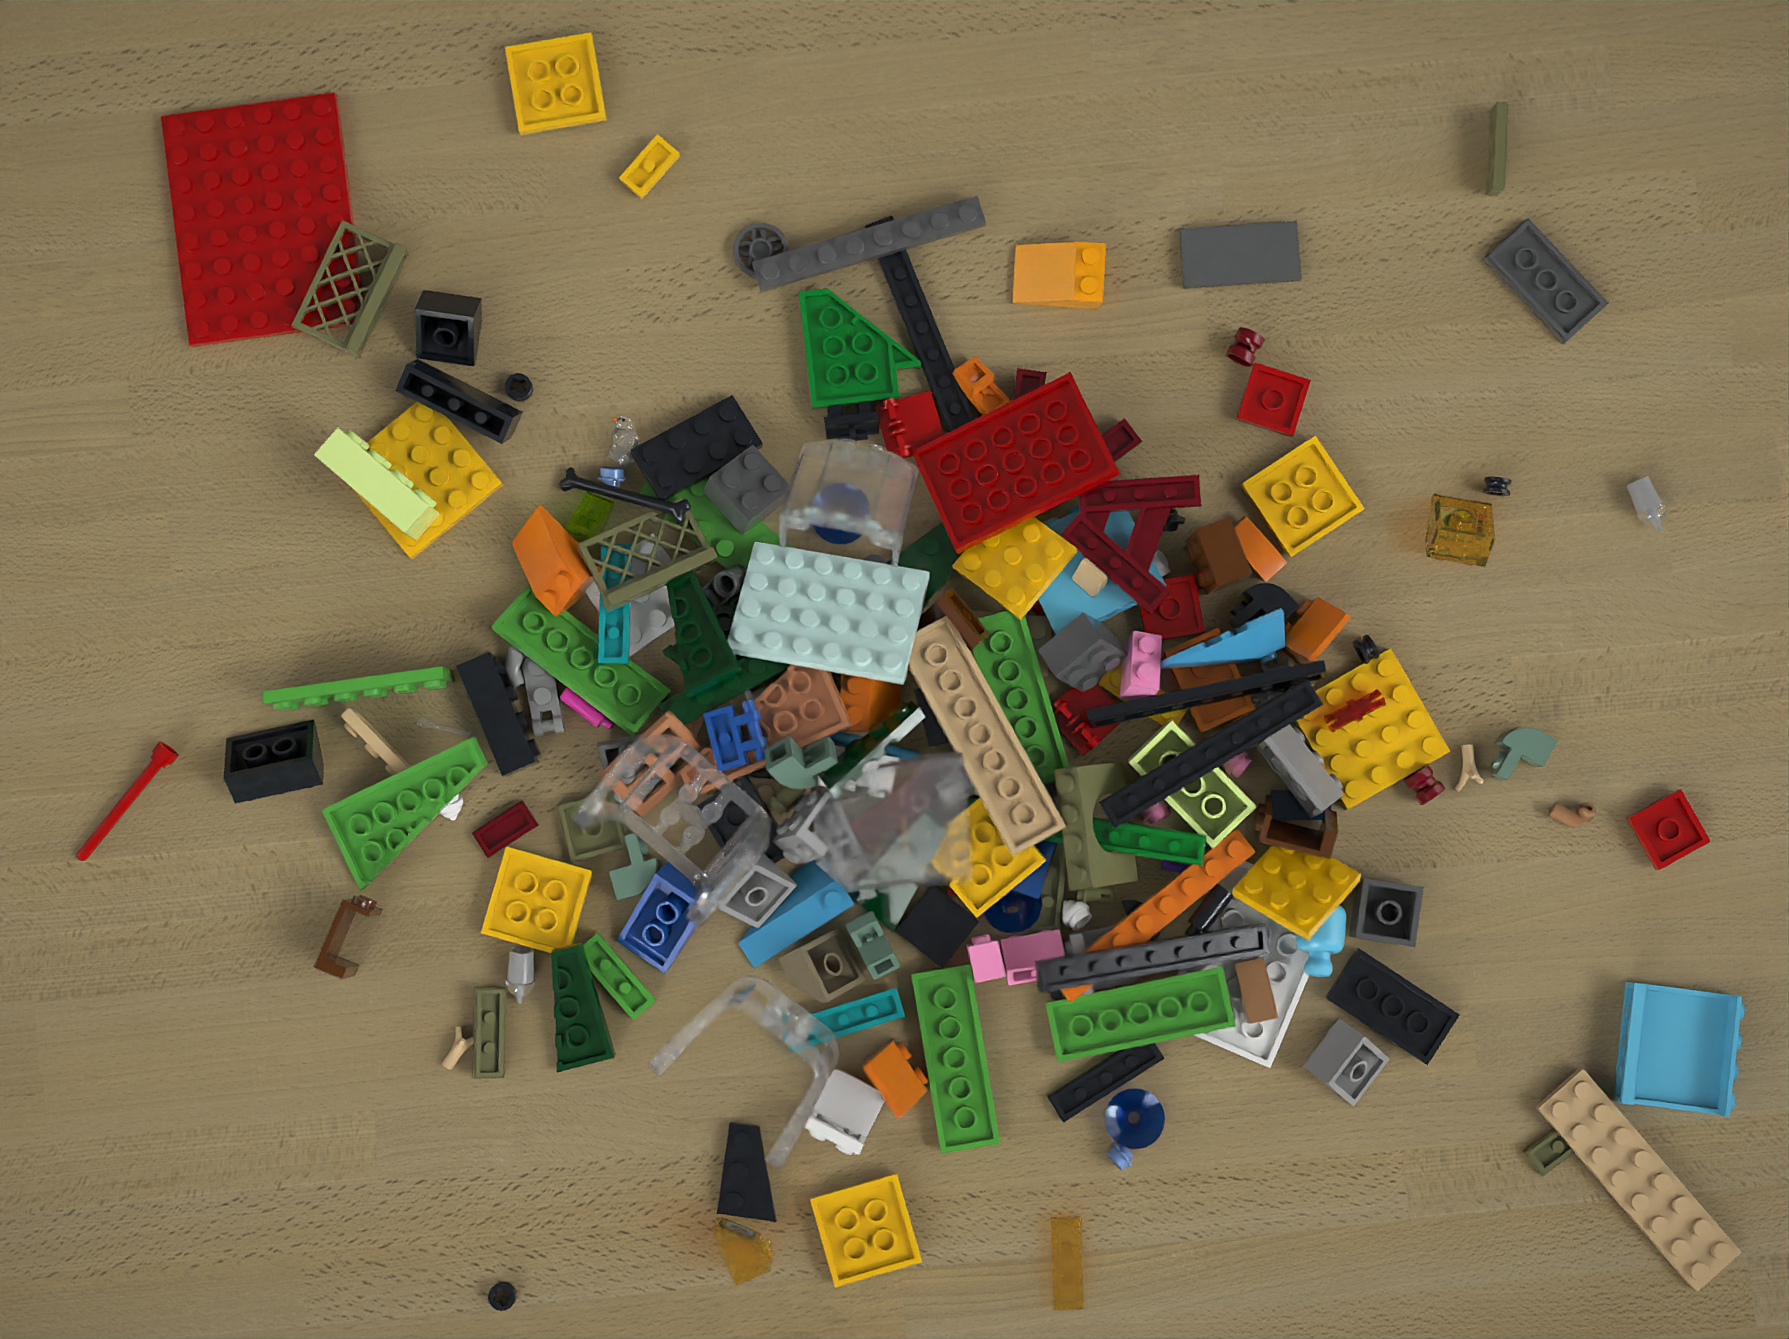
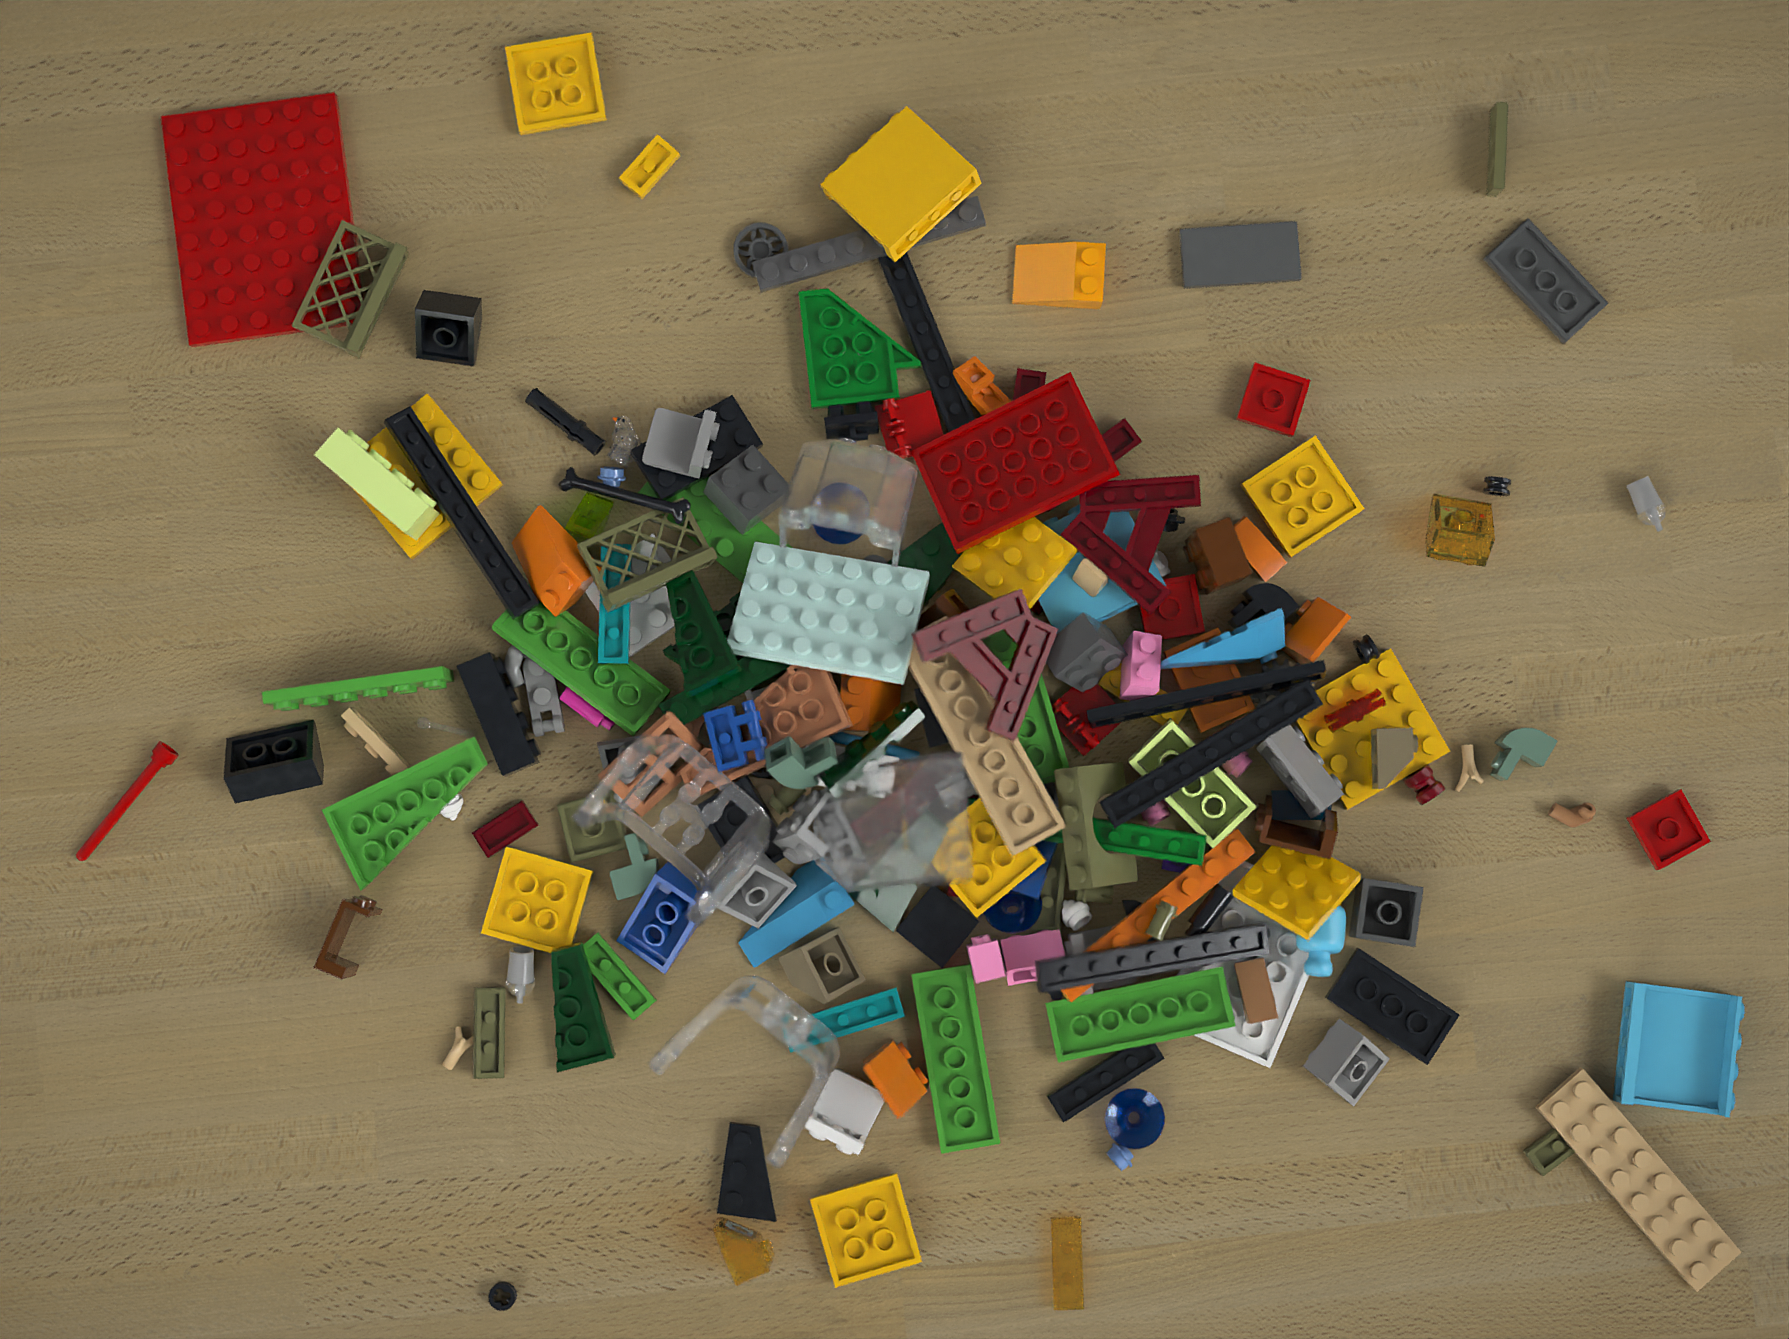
(459, 401): black brick -> none
(461, 512): none -> black tile
(516, 395): black bush -> none
(561, 418): none -> black pin
(680, 441): none -> light grey bracket
(720, 589): dark grey piece -> none
(873, 945): sand green brick -> none
(901, 182): none -> yellow panel
(1008, 687): none -> dark red plate
(1161, 920): none -> olive pin
(1245, 347): dark red wheel -> none
(1391, 753): none -> dark tan slope

